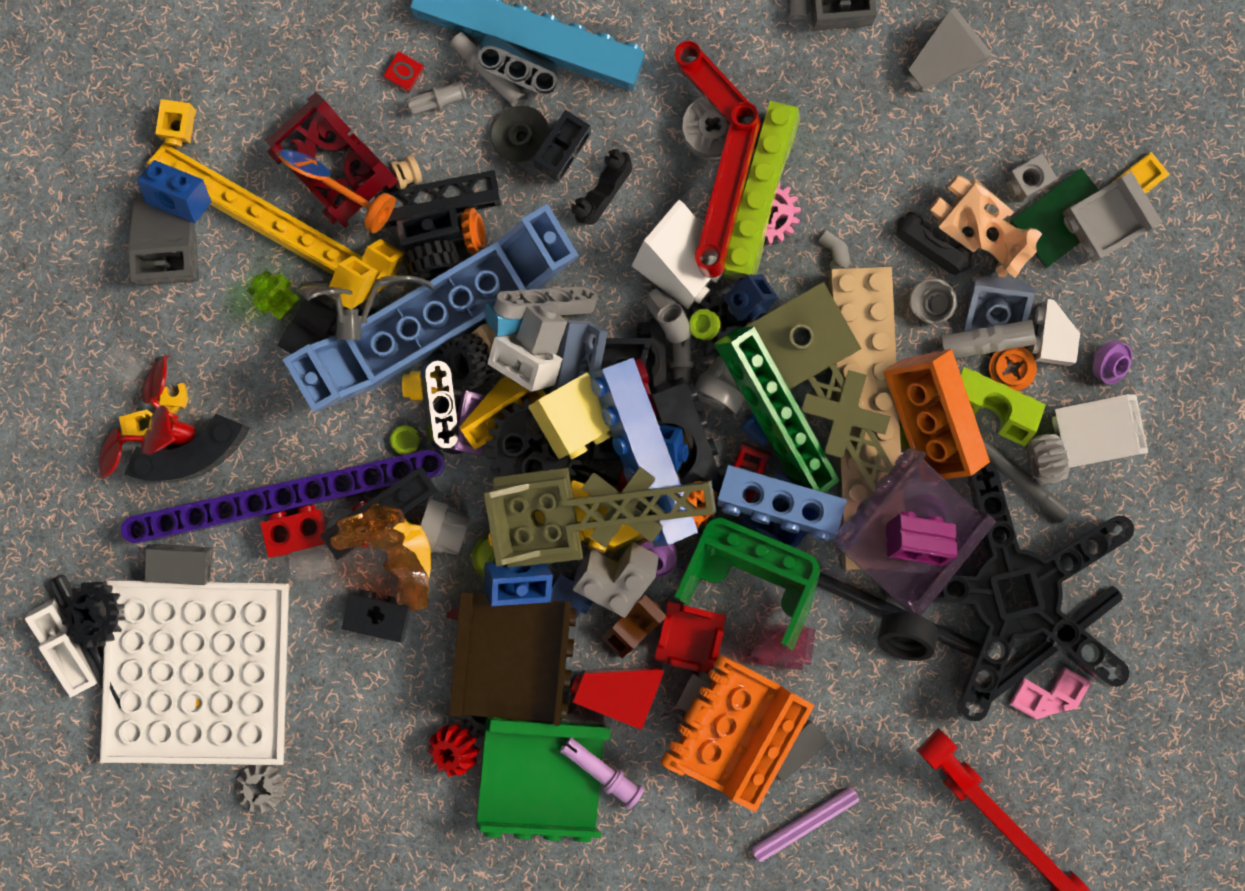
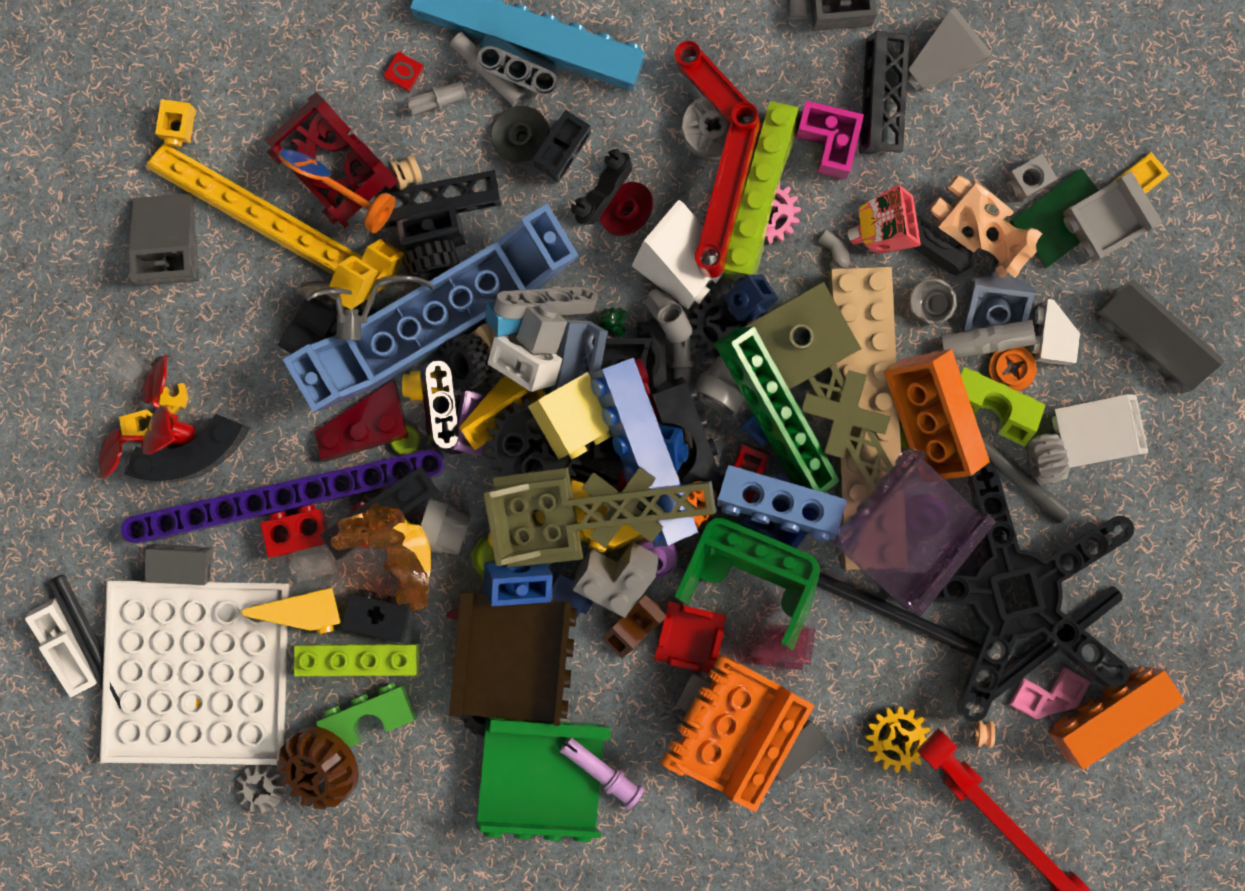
(93, 613): black gear -> none
(174, 191): blue brick -> none
(272, 293): clear neon green brick -> none
(304, 611): none -> yellow slope
(326, 759): none -> reddish brown gear
(357, 659): none -> lime brick
(364, 426): none -> dark red wing
(391, 707): none -> bright green arch
(453, 750): red gear -> none
(473, 231): orange gear -> none
(612, 320): none -> dark green plant
(619, 692): red slope -> none
(632, 198): none -> dark red dish
(704, 324): lime tile -> none
(805, 824): lavender axle -> none
(836, 131): none -> dark pink brick
(873, 92): none -> black fence
(884, 743): none -> yellow gear
(887, 222): none -> torso
(907, 636): black tyre -> none
(921, 539): magenta brick -> none
(985, 734): none -> light nougat bush
(1112, 362): medium lavender plate -> none
(1115, 716): none -> orange brick
(1157, 337): none -> dark grey slope

